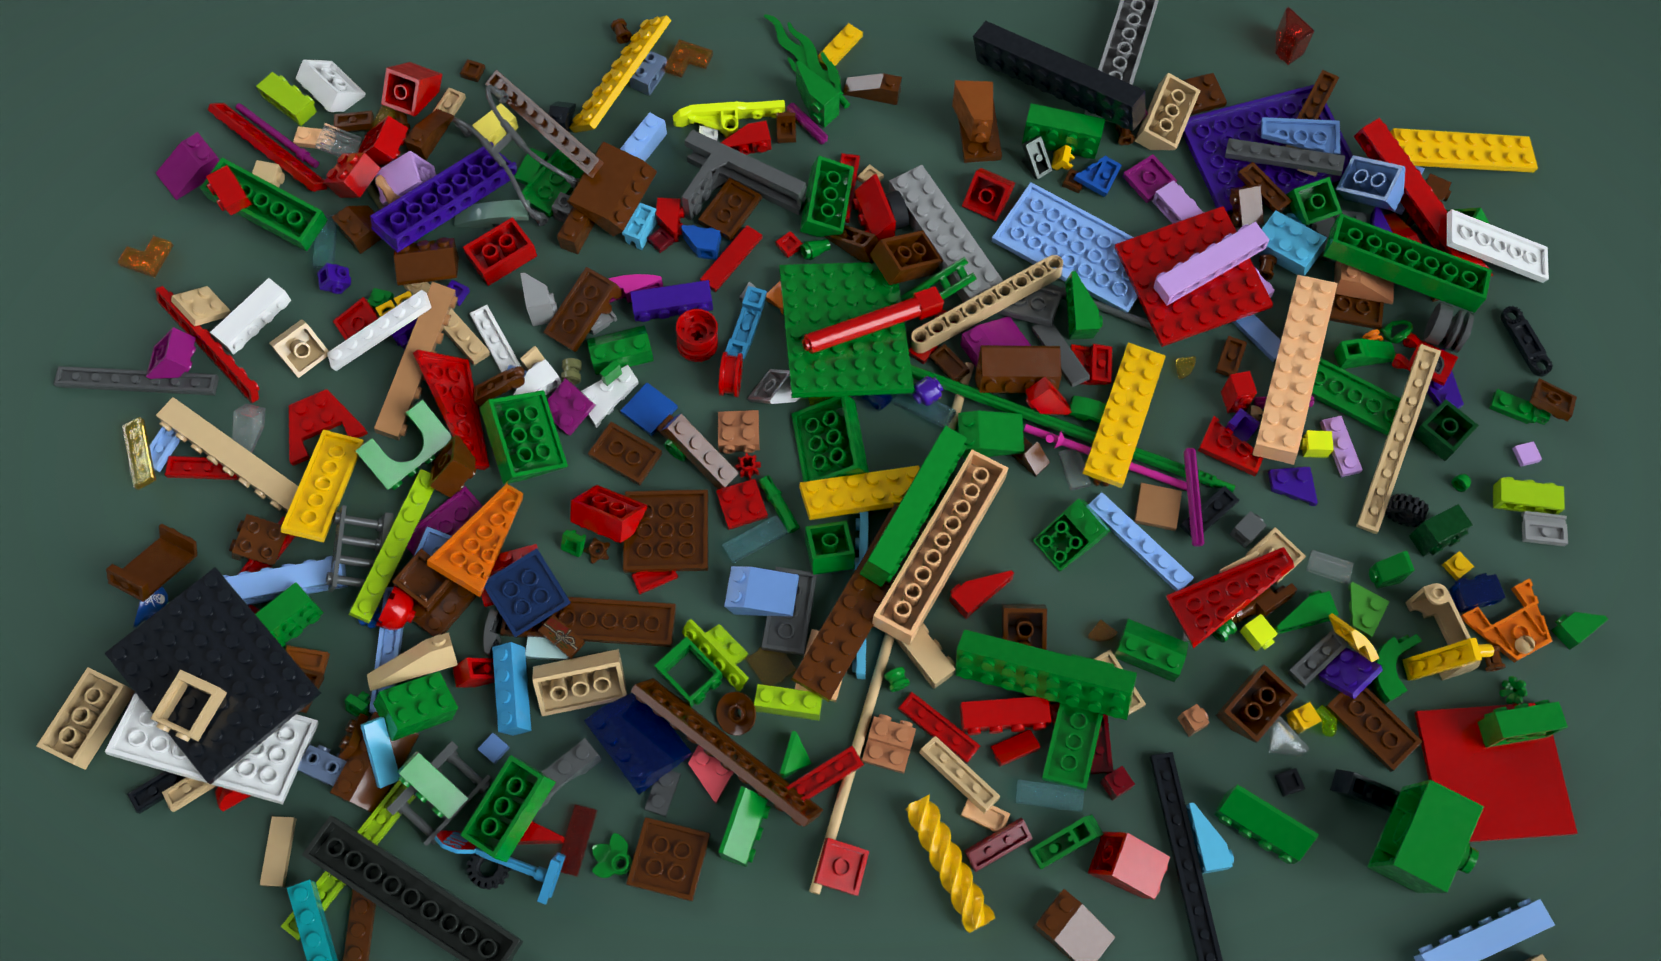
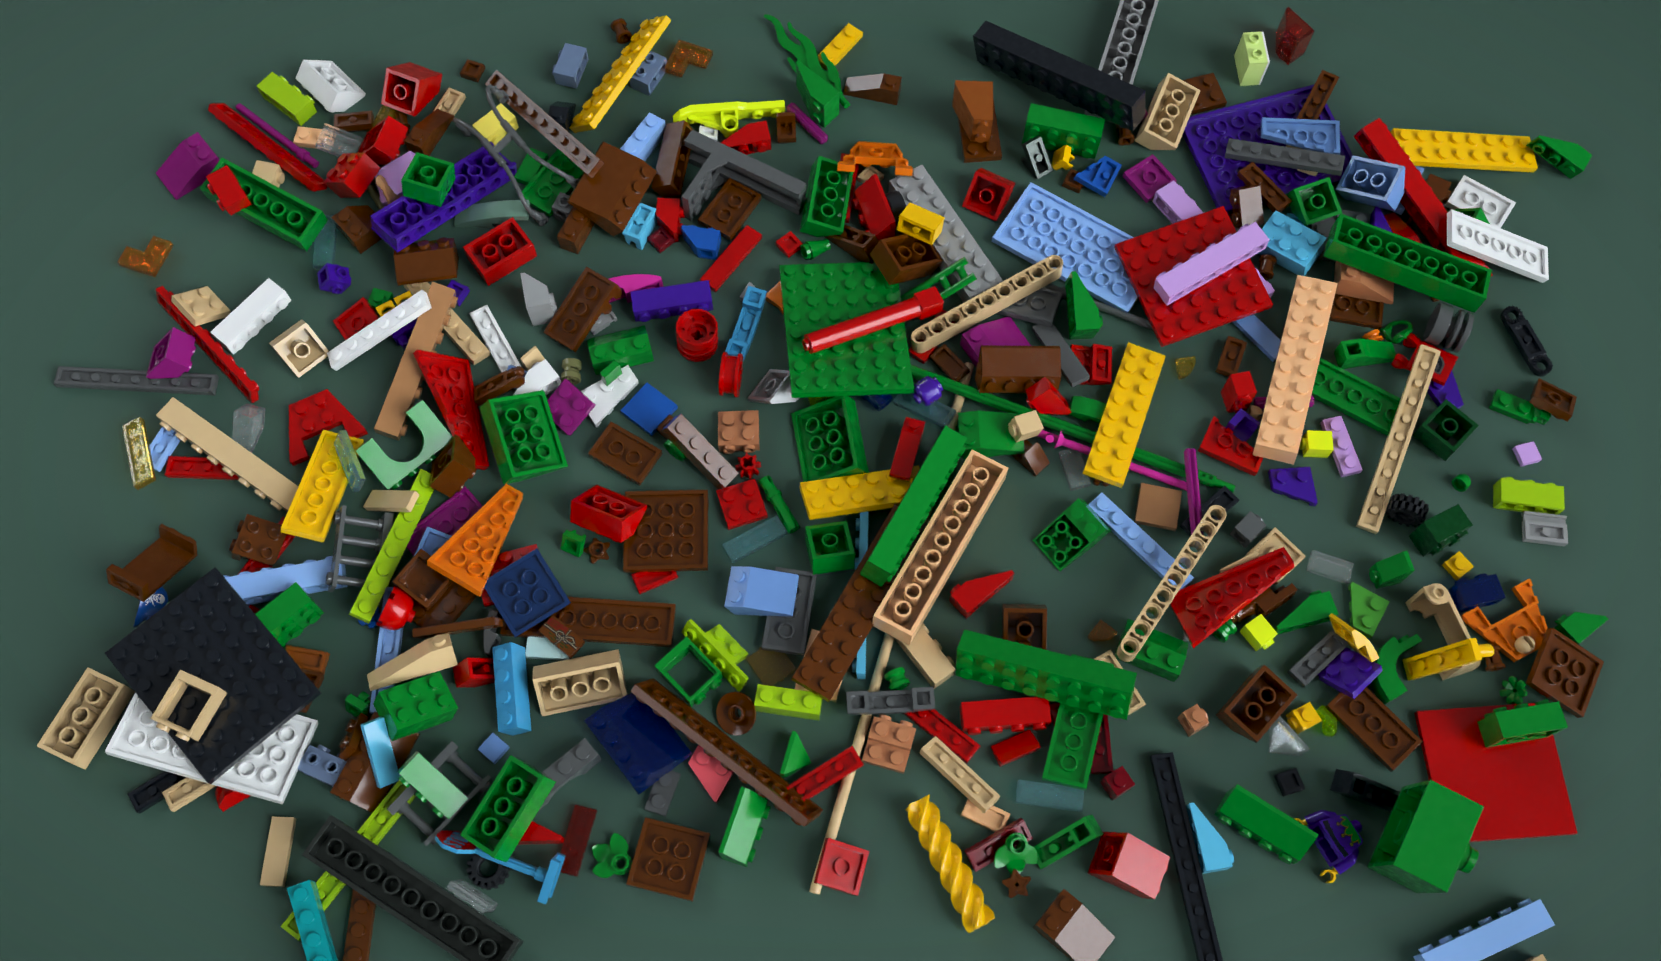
(349, 461): none -> clear light blue tile
(391, 500): none -> tan tile
(428, 179): none -> green brick
(457, 627): none -> reddish brown tile
(472, 896): none -> clear plate
(570, 65): none -> sand blue brick
(672, 160): none -> reddish brown brick
(875, 154): none -> orange wing
(890, 701): none -> dark grey slope
(907, 448): none -> red slope
(920, 223): none -> yellow brick
(1010, 883): none -> reddish brown plate
(1016, 856): none -> green plate
(1025, 426): none -> tan brick
(1168, 590): none -> tan beam
(1251, 58): none -> yellowish green piece
(1336, 840): none -> dark purple torso
(1475, 195): none -> white plate
(1563, 155): none -> green slope
(1565, 672): none -> reddish brown plate

